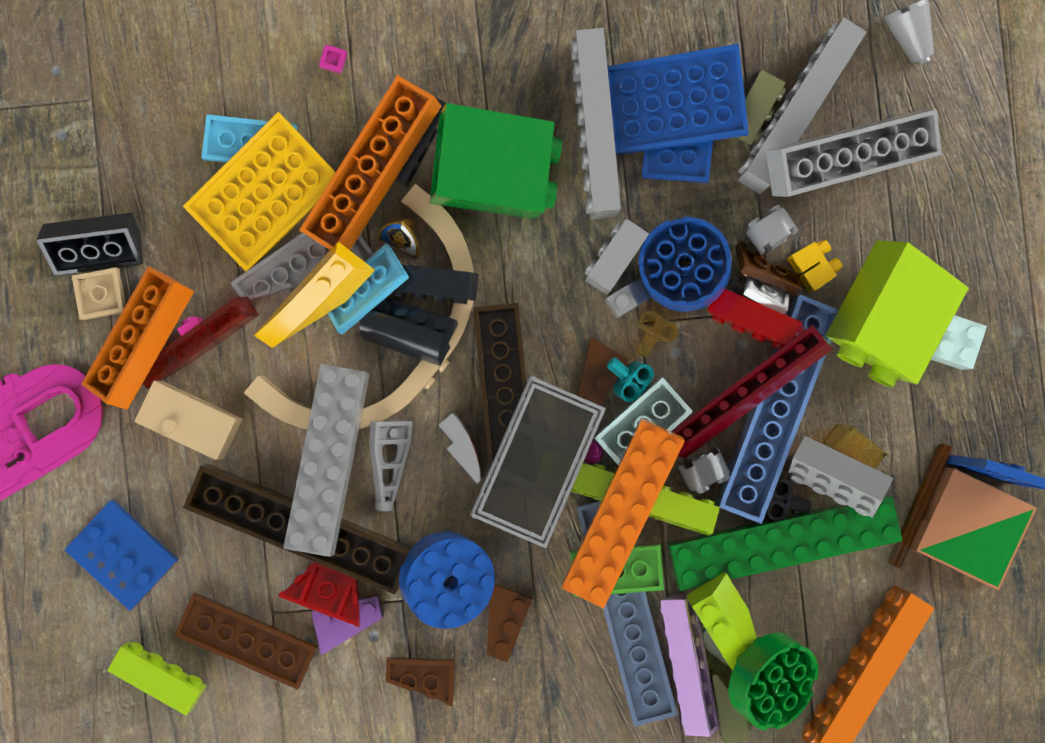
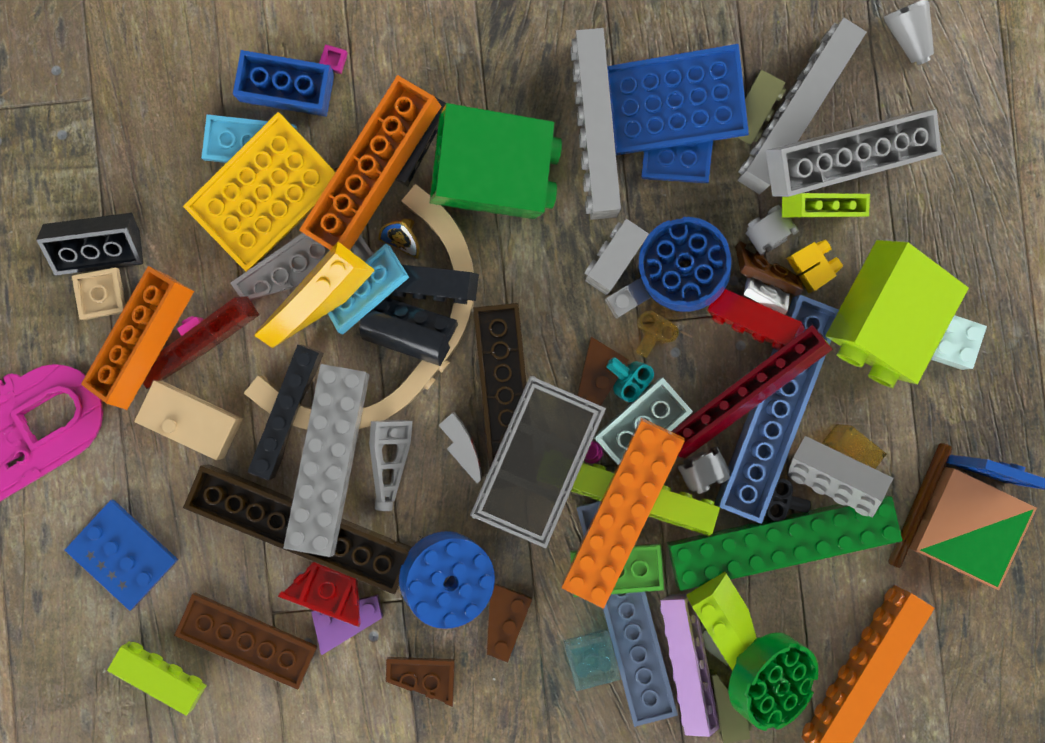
(279, 424): none -> black arch
(283, 83): none -> blue brick
(592, 660): none -> clear light blue brick
(826, 205): none -> lime brick

